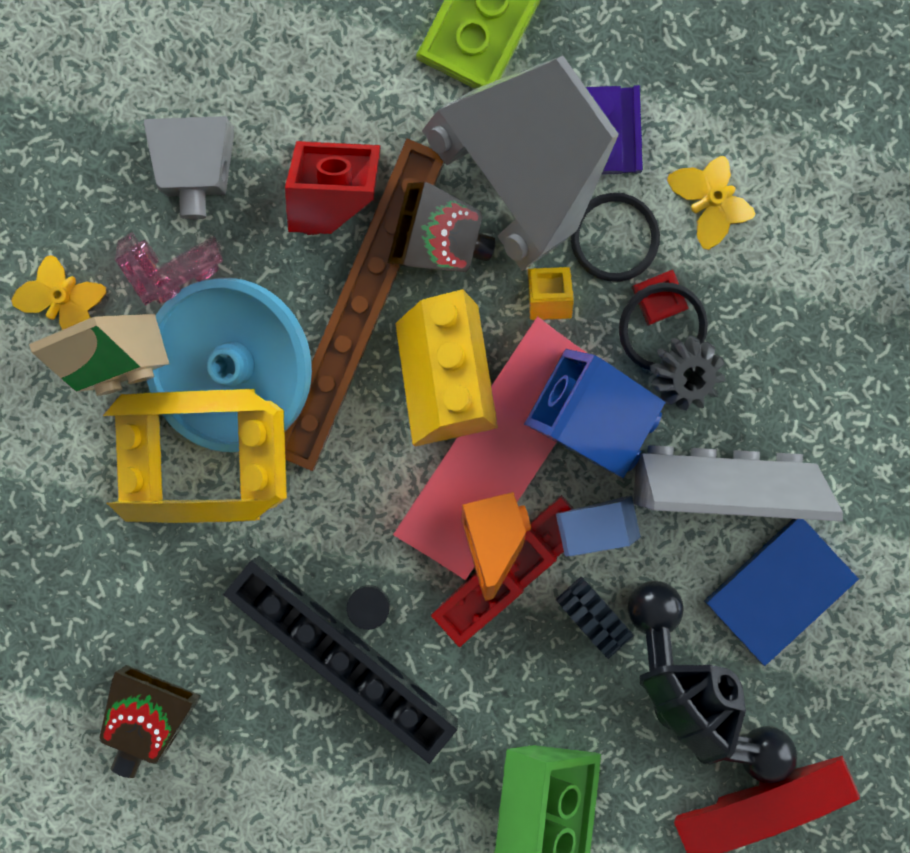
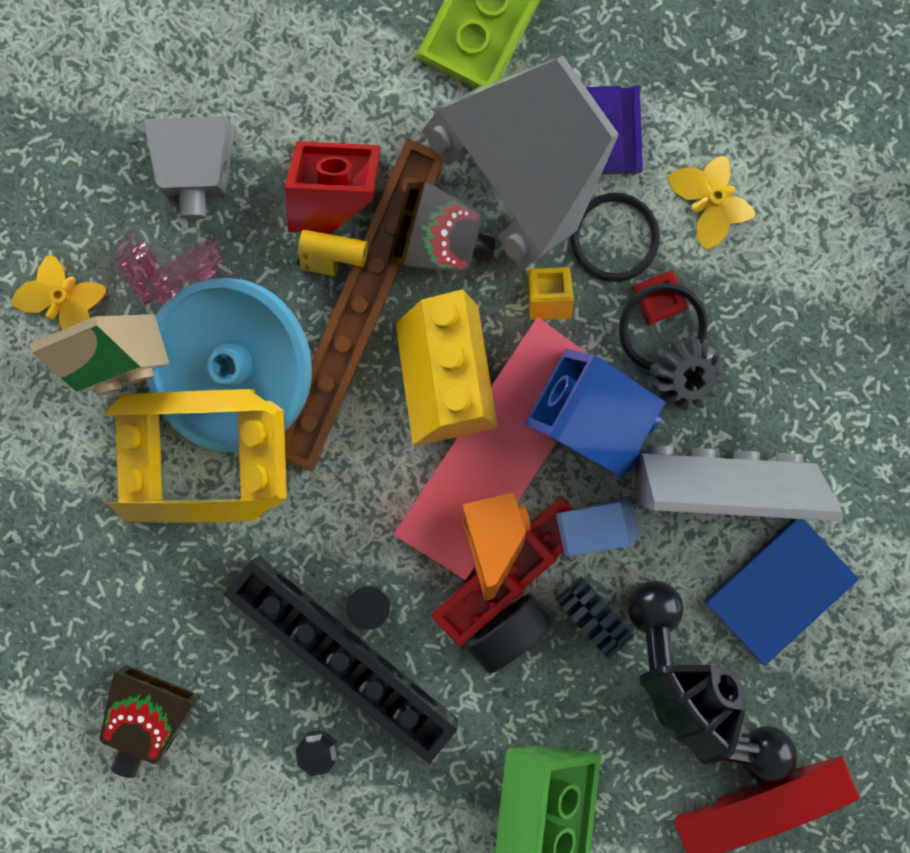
(317, 753): none -> black tile
(324, 252): none -> yellow piece
(509, 634): none -> black tyre

